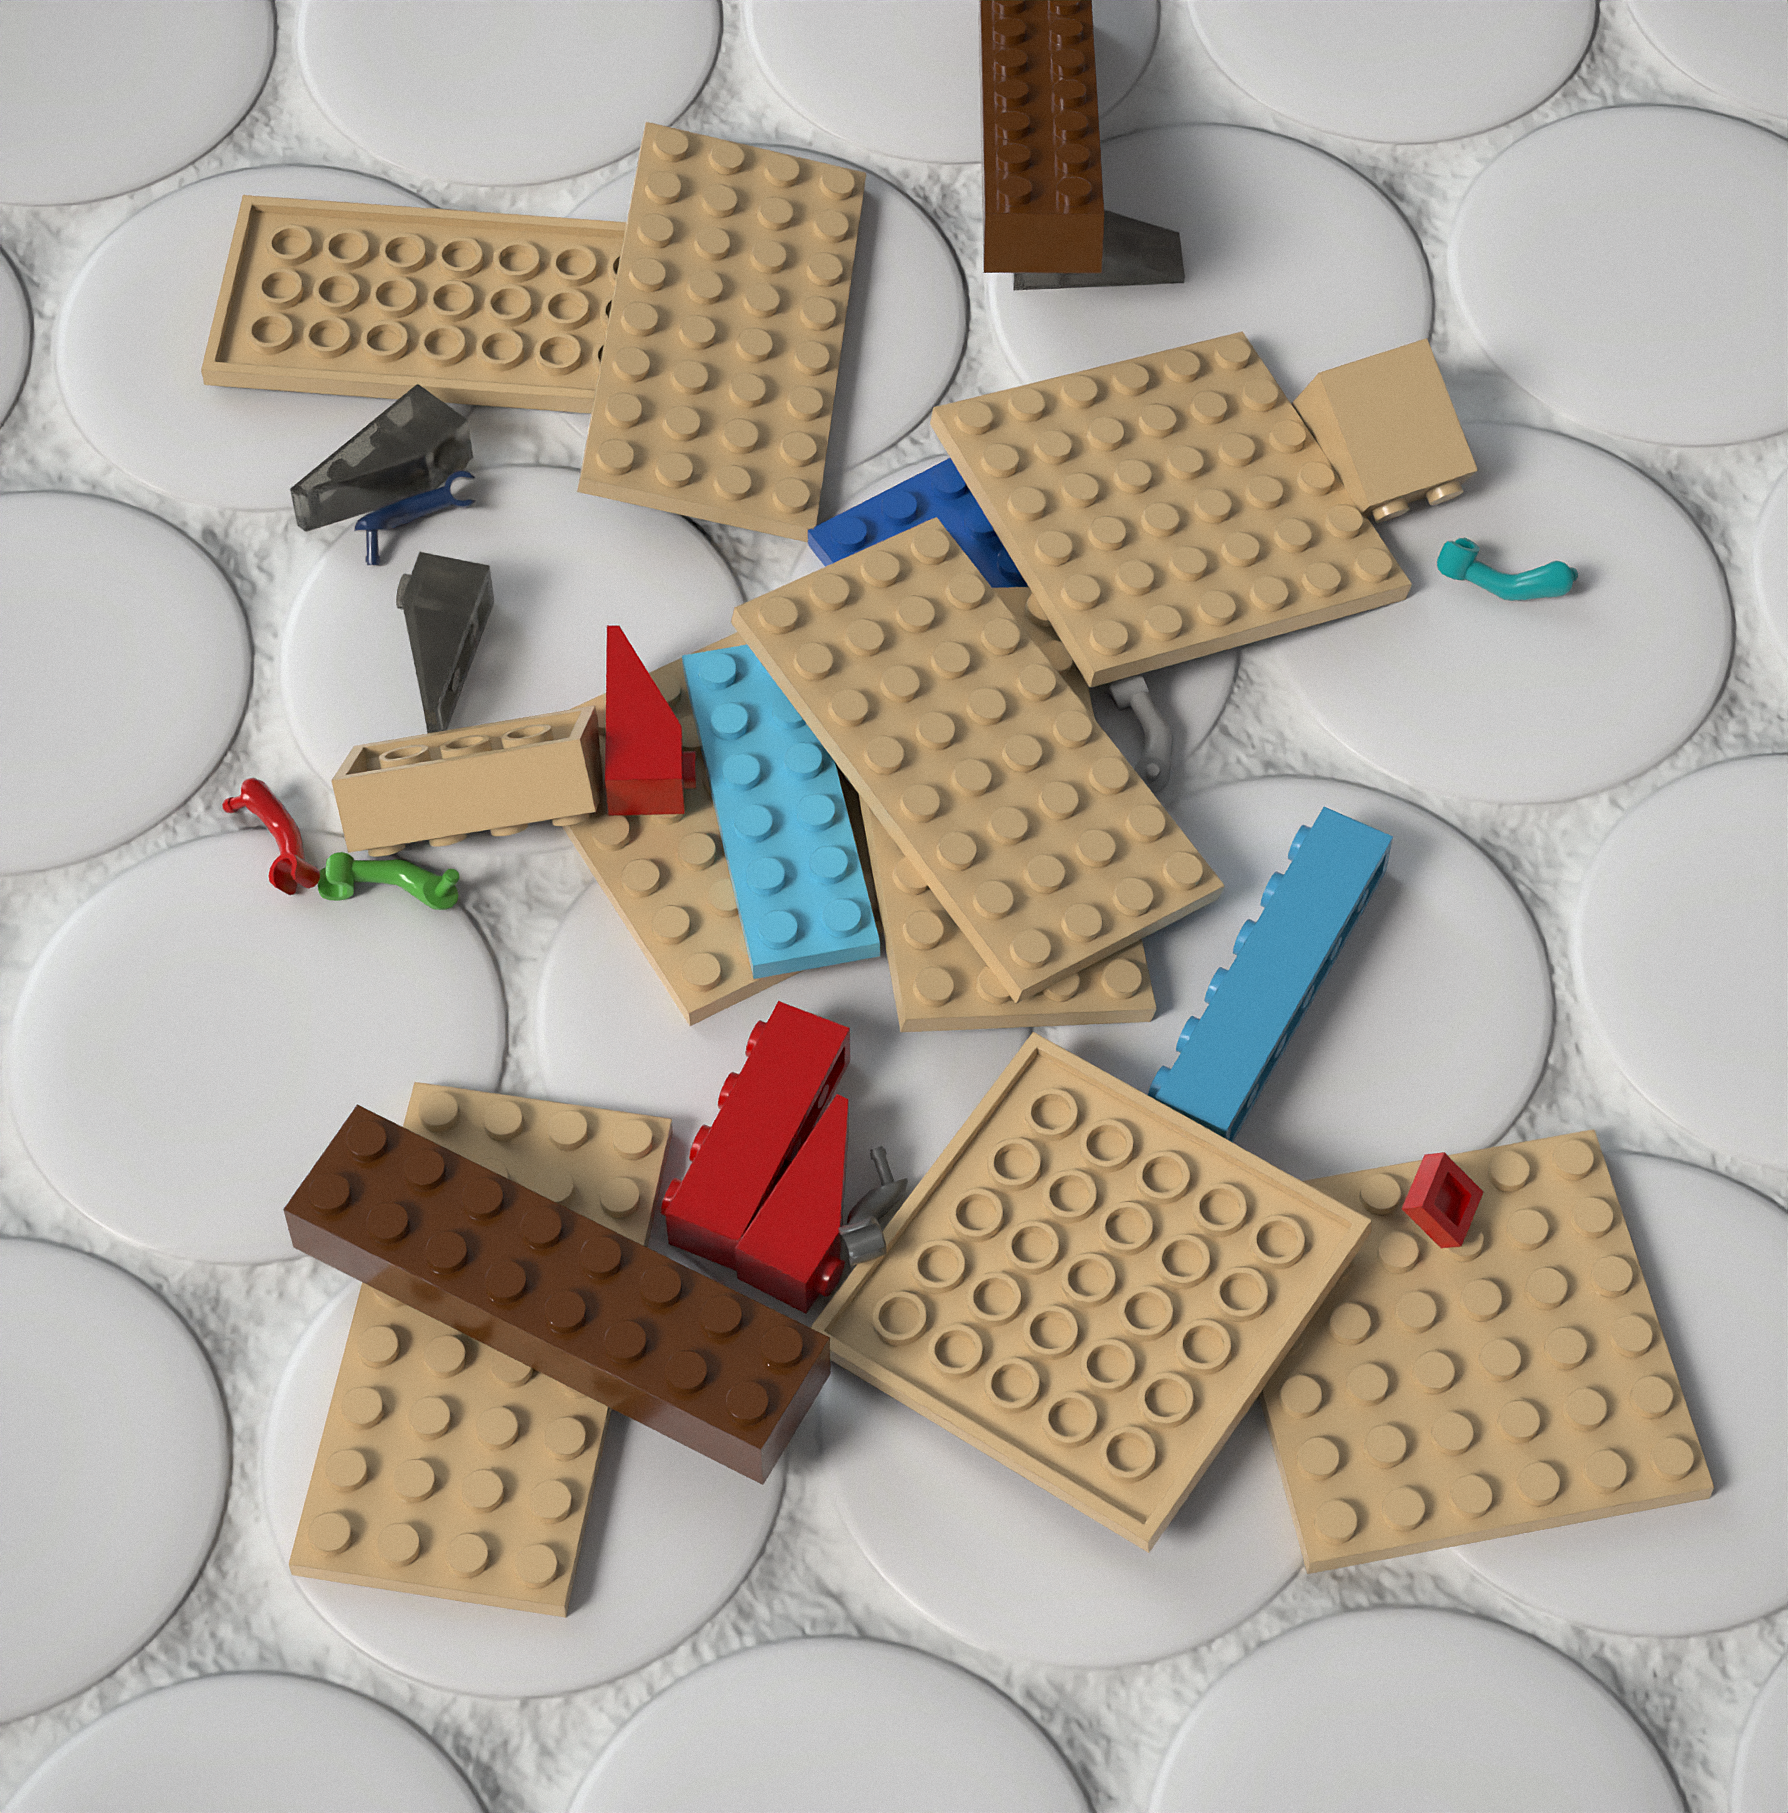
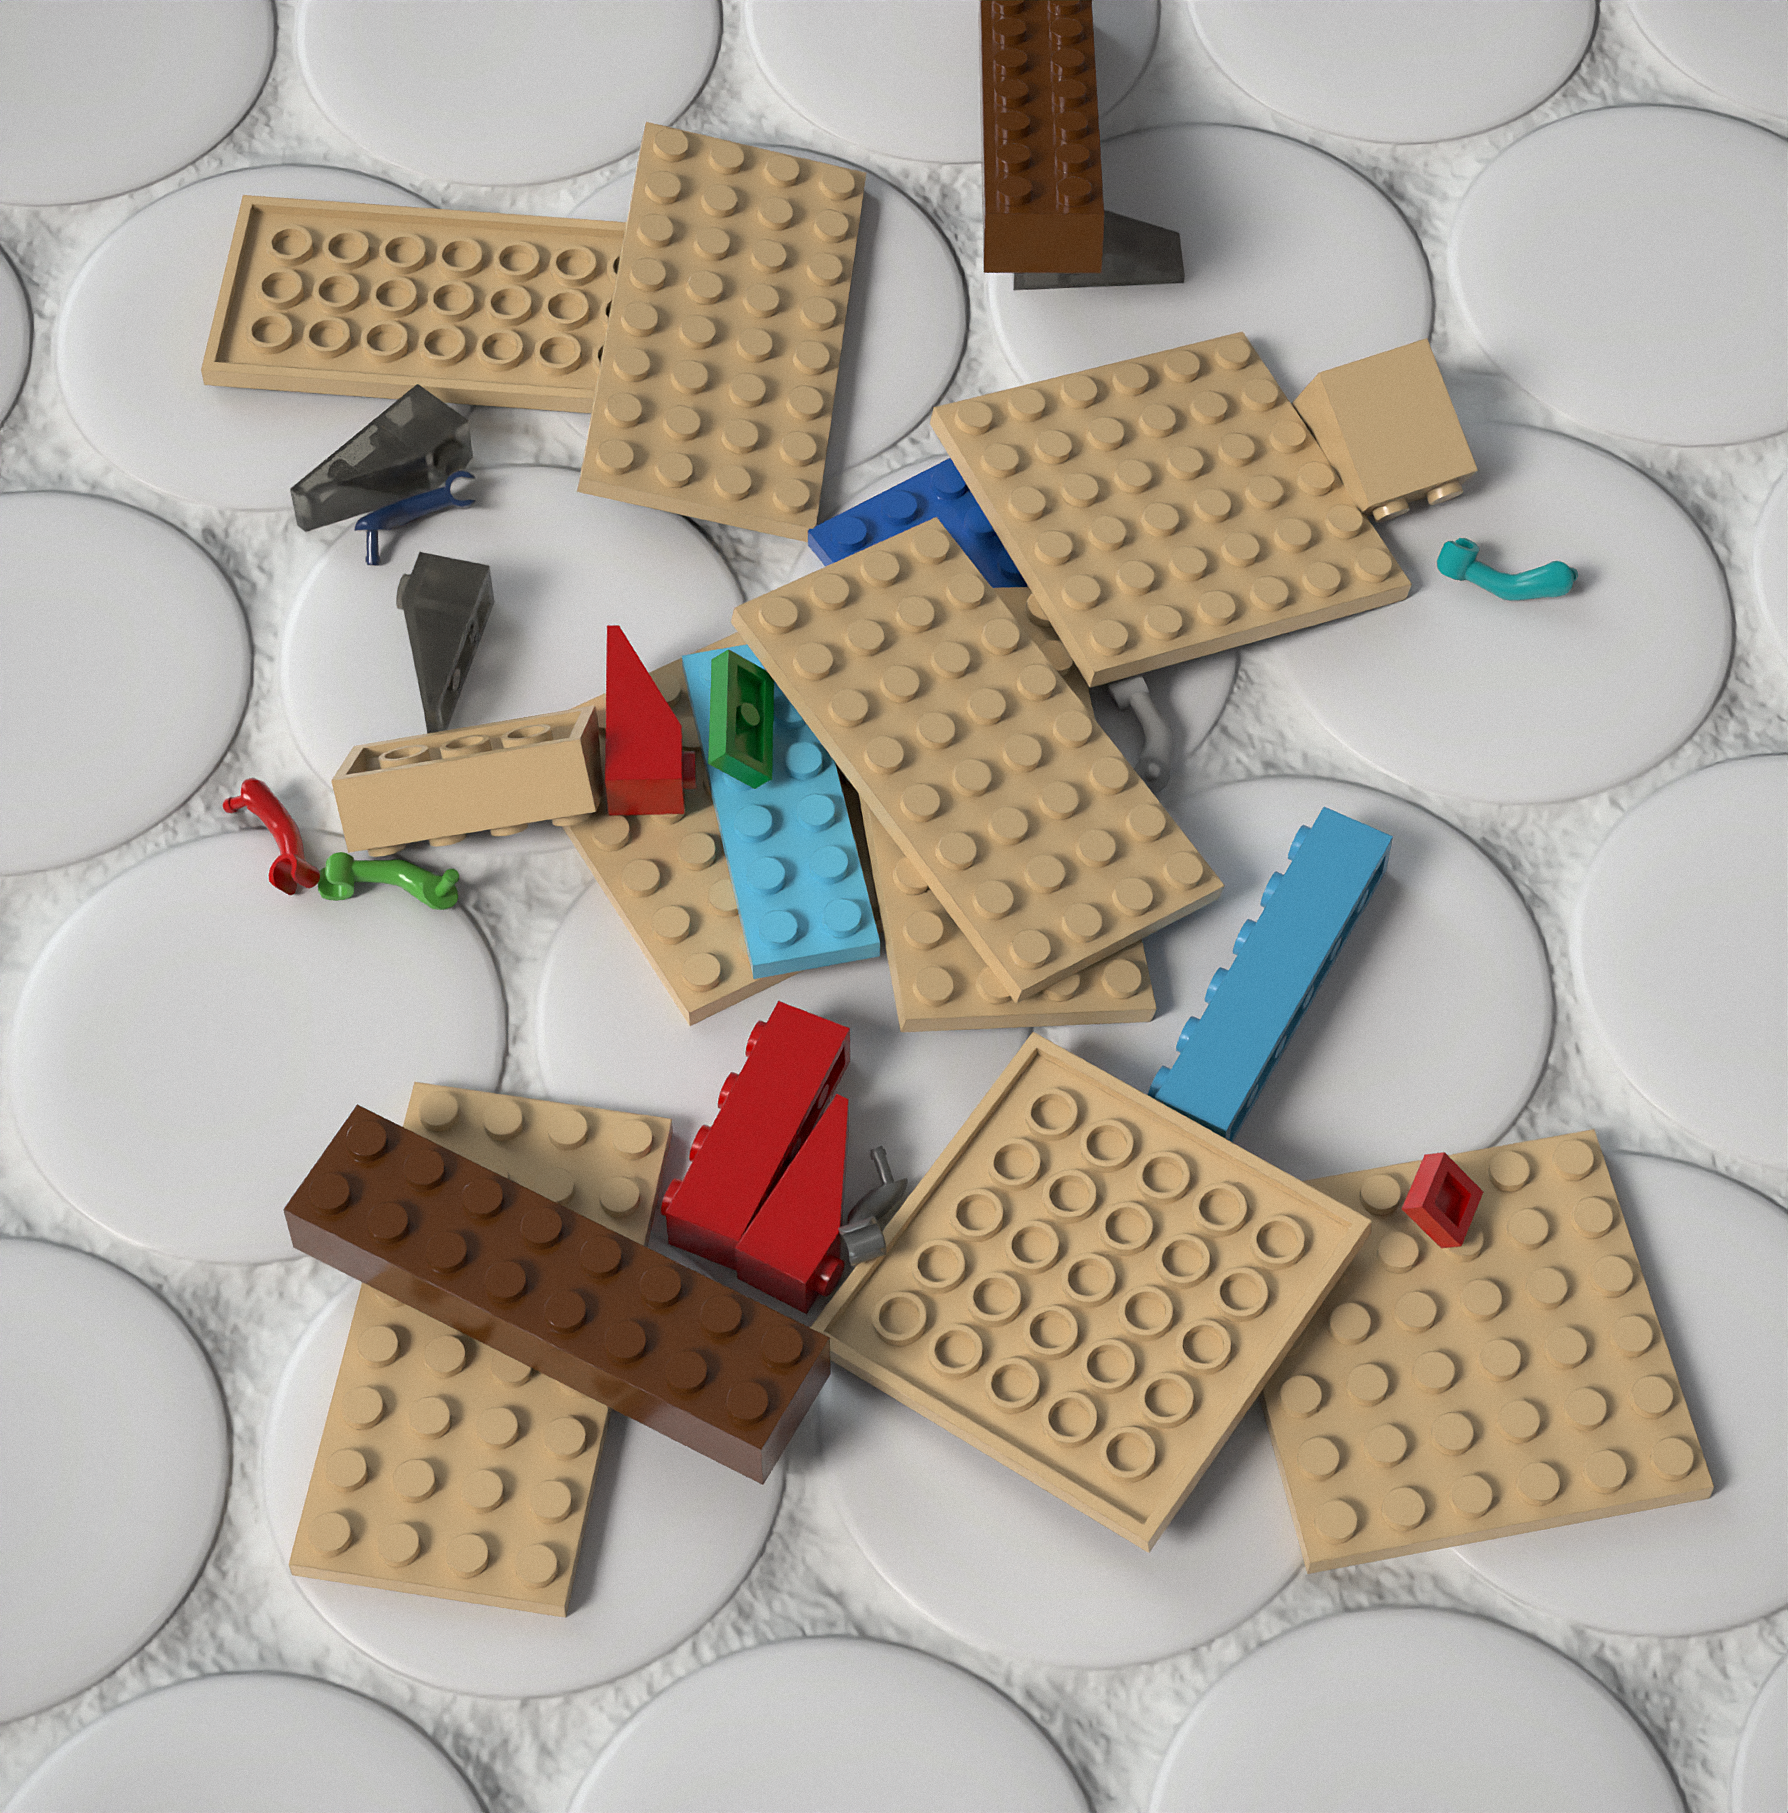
(741, 719): none -> green plate

